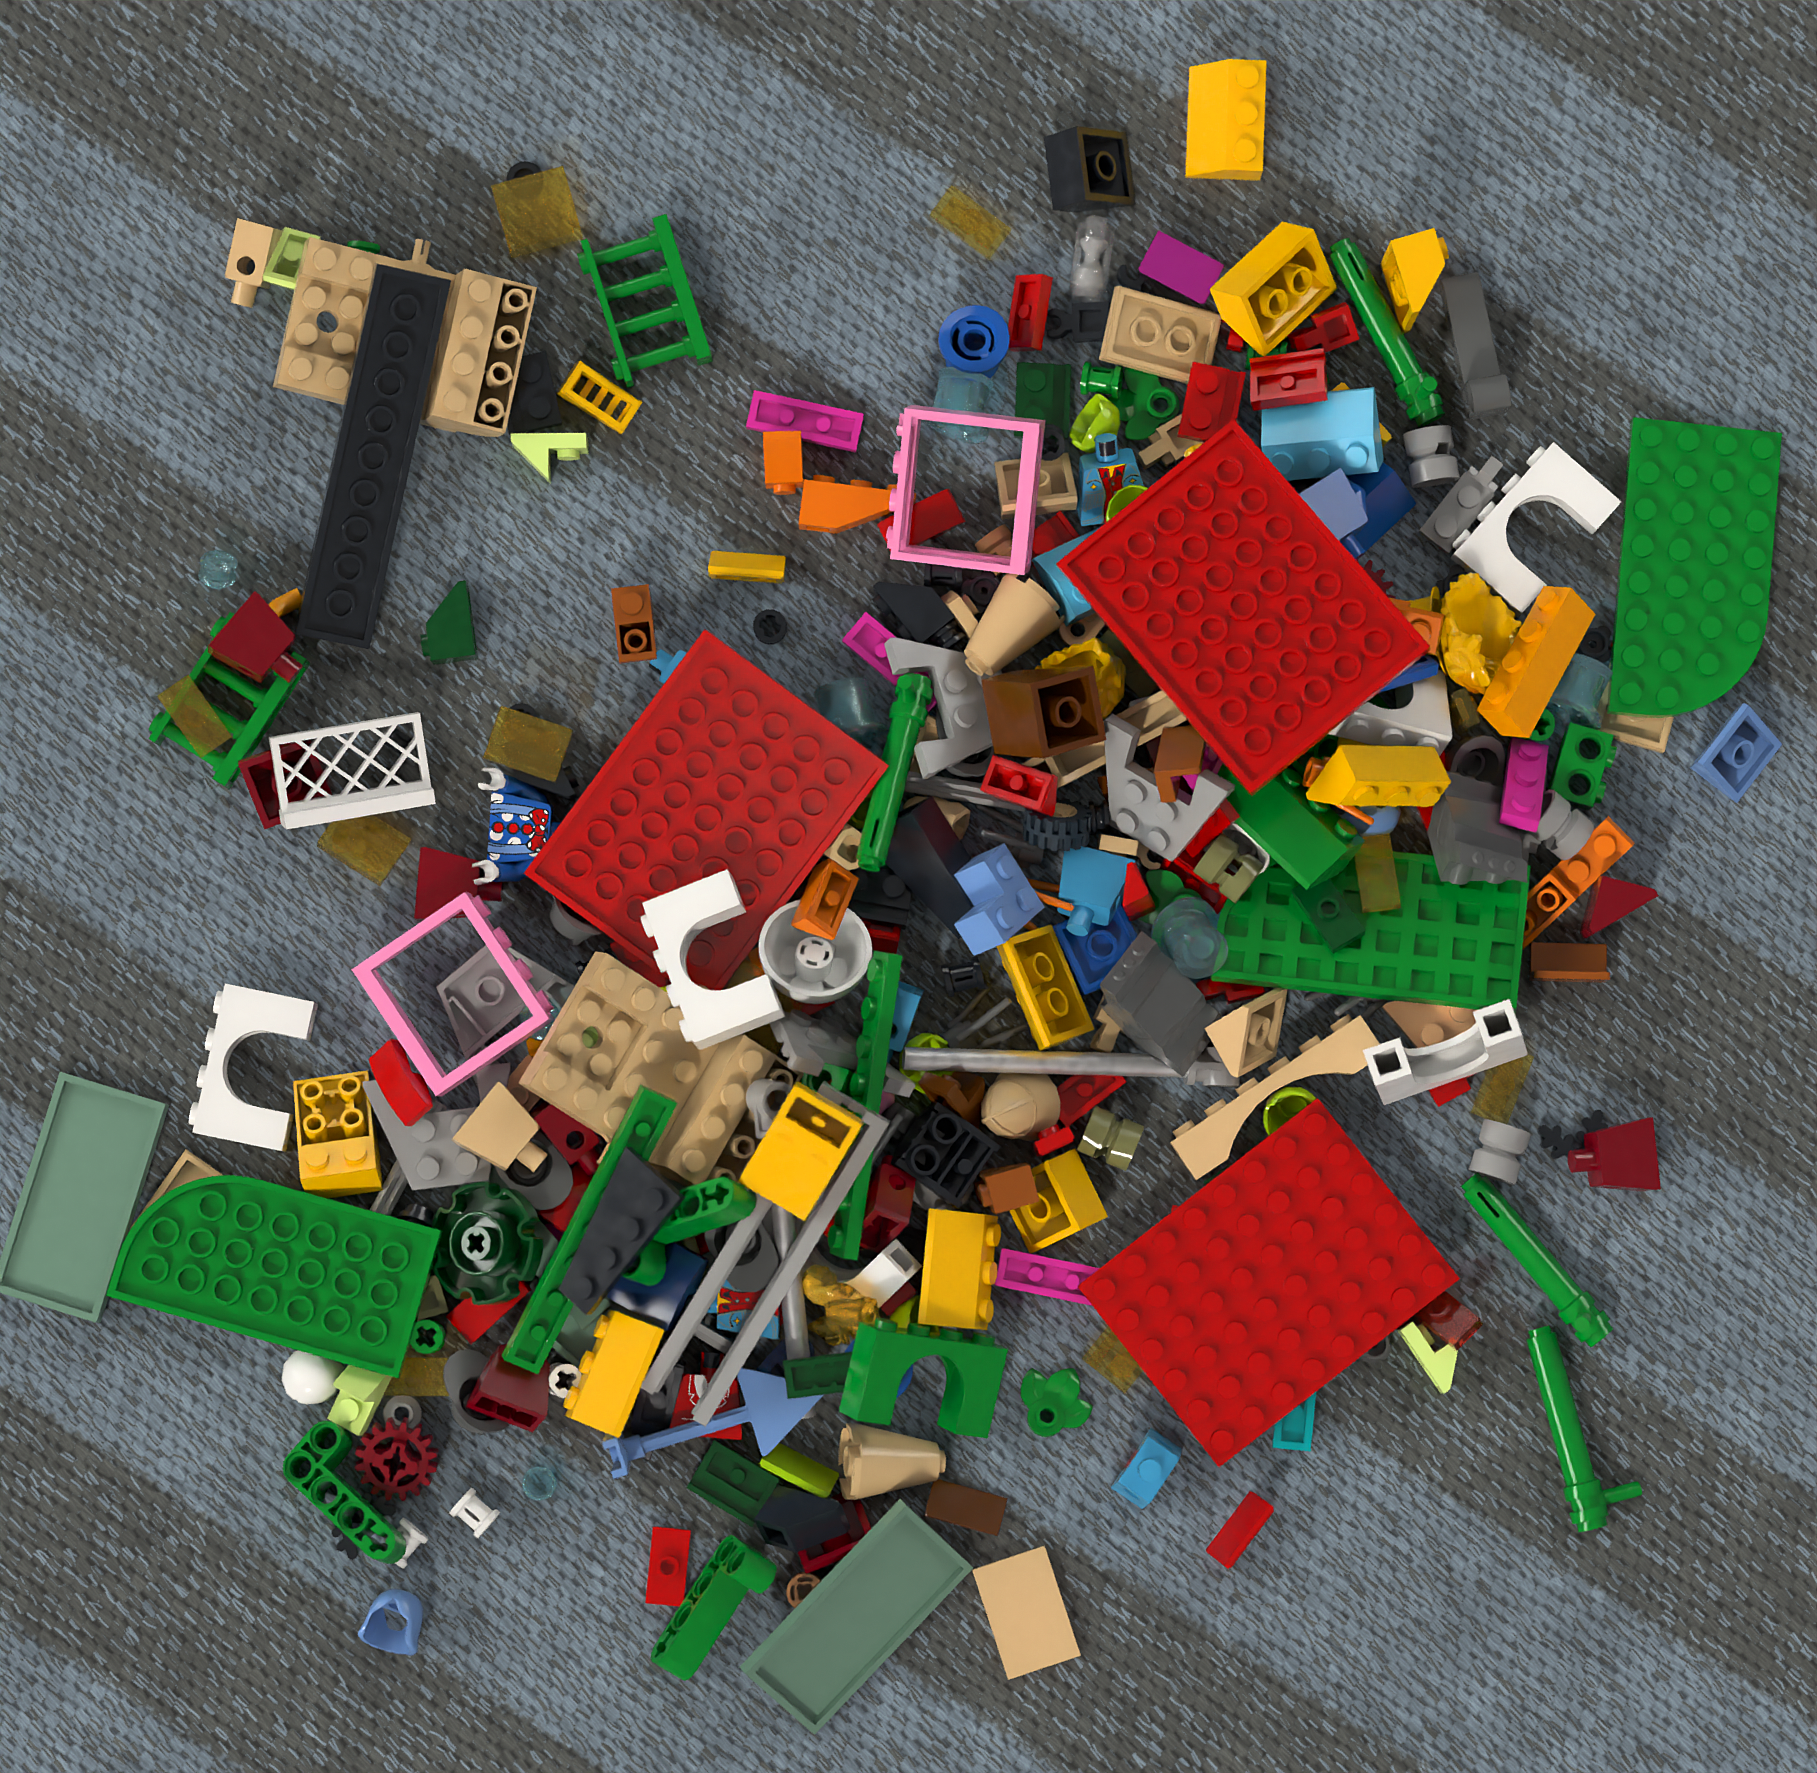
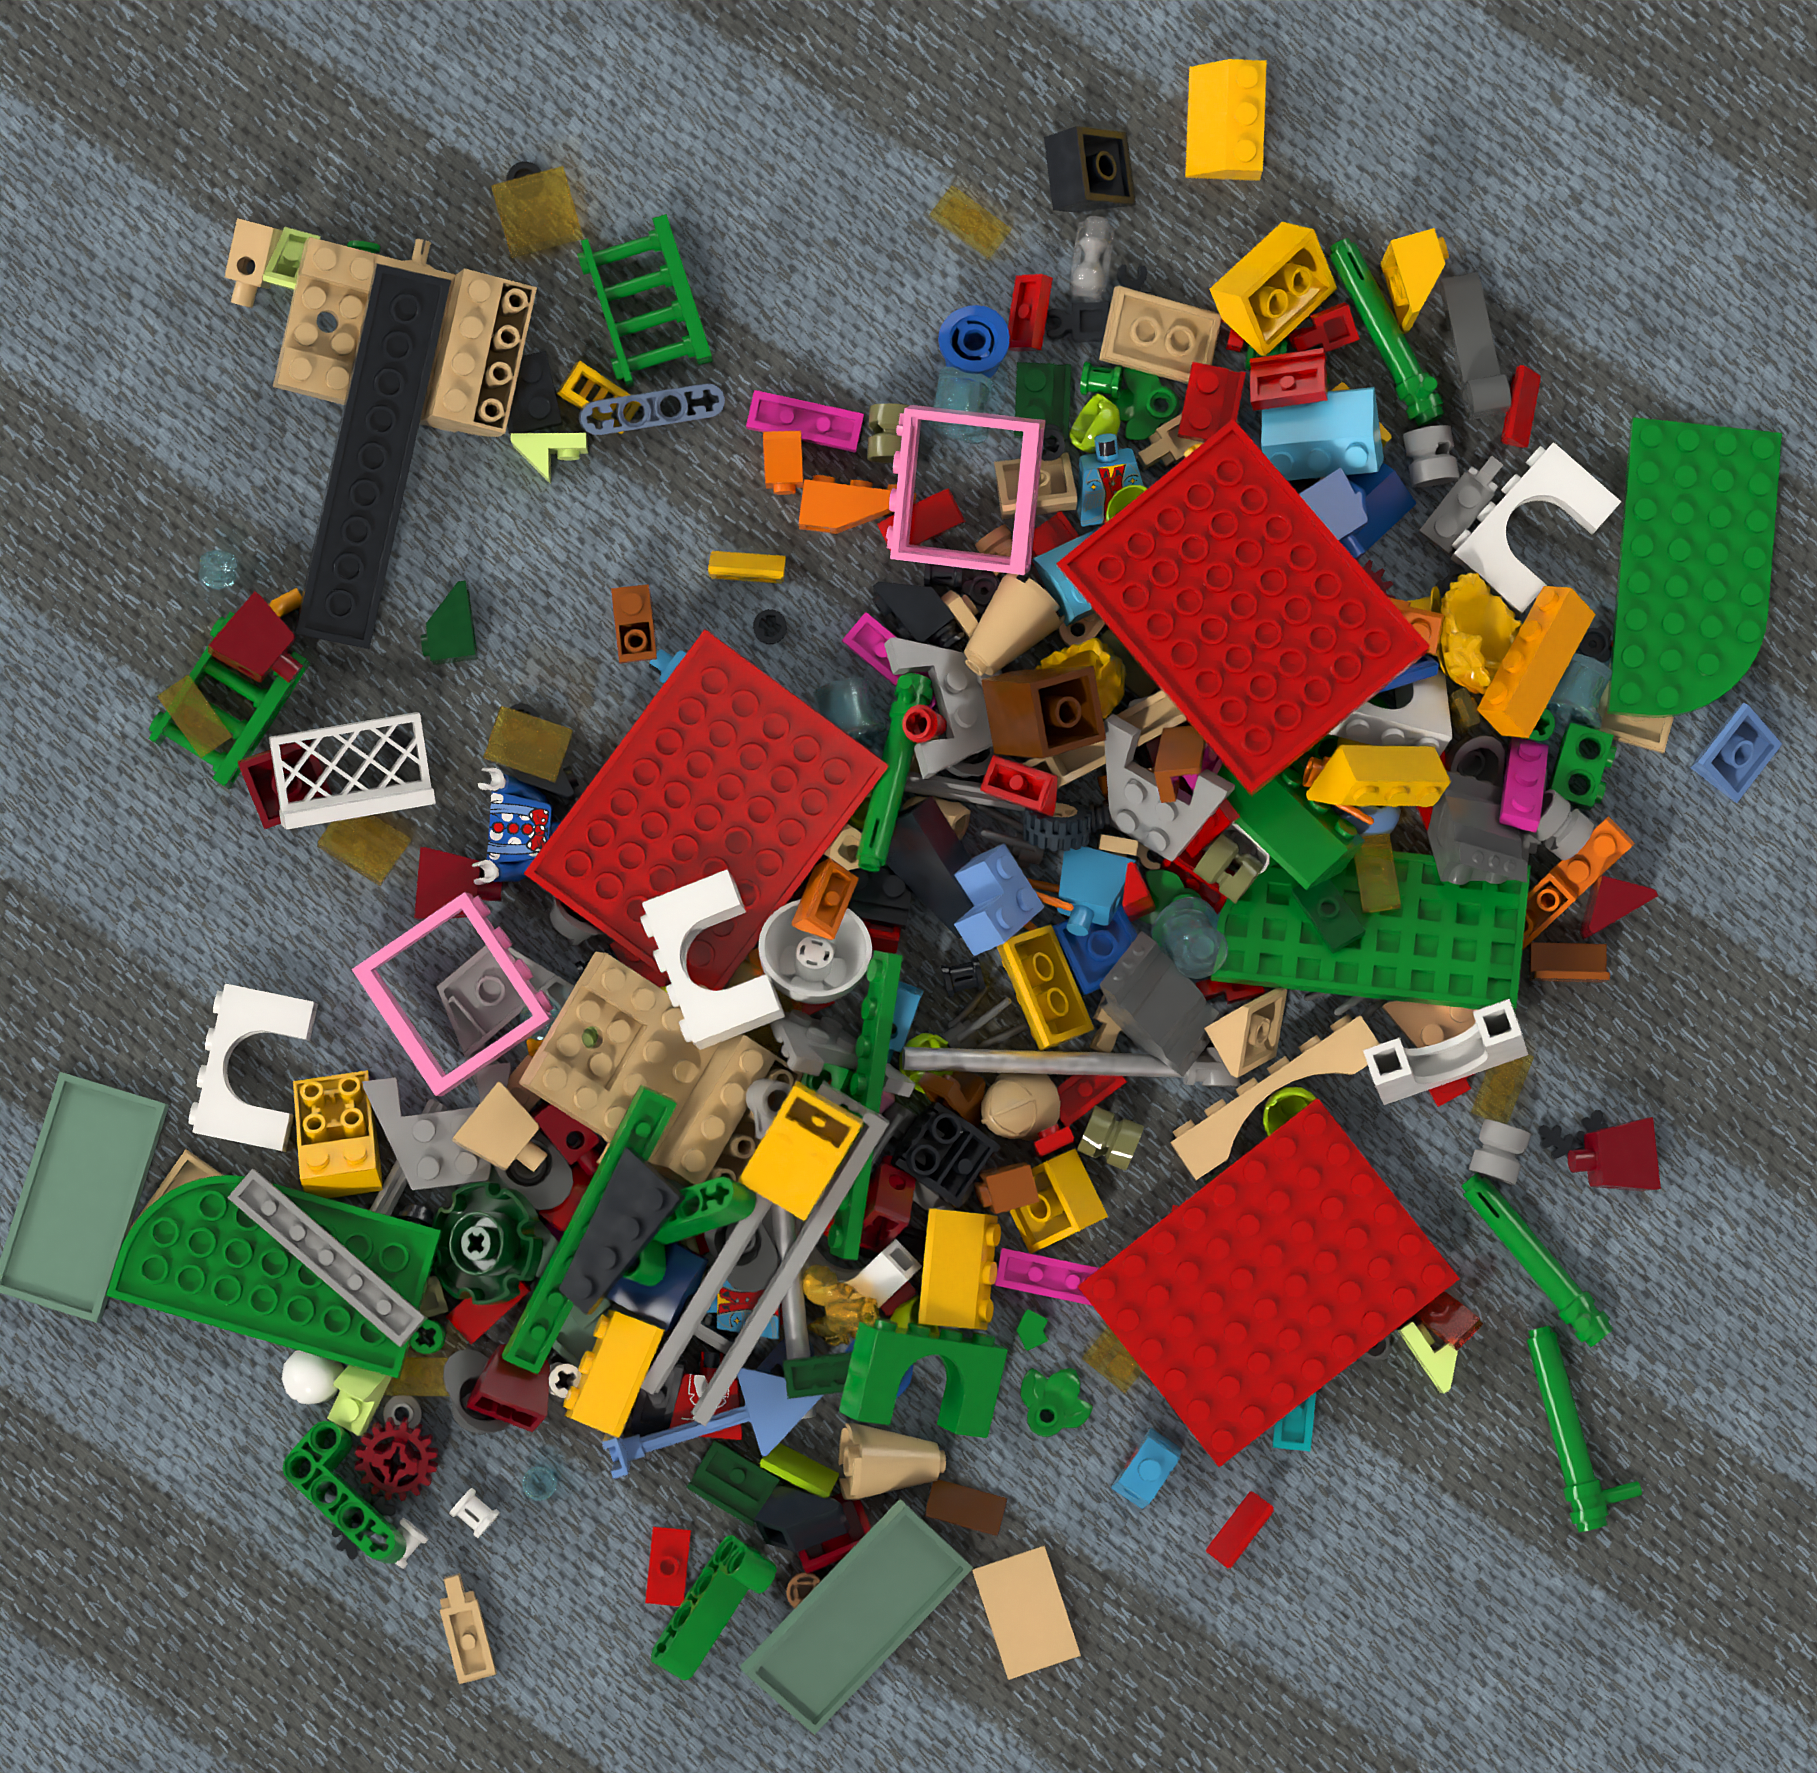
(327, 1258): none -> light grey plate
(375, 1629): medium blue hair -> none
(403, 1090): red slope -> none
(466, 1632): none -> tan hinge
(651, 405): none -> sand blue beam
(884, 422): none -> olive wheel
(923, 723): none -> red cone
(1031, 1330): none -> green piece
(1181, 267): magenta panel -> none
(1523, 402): none -> red slope

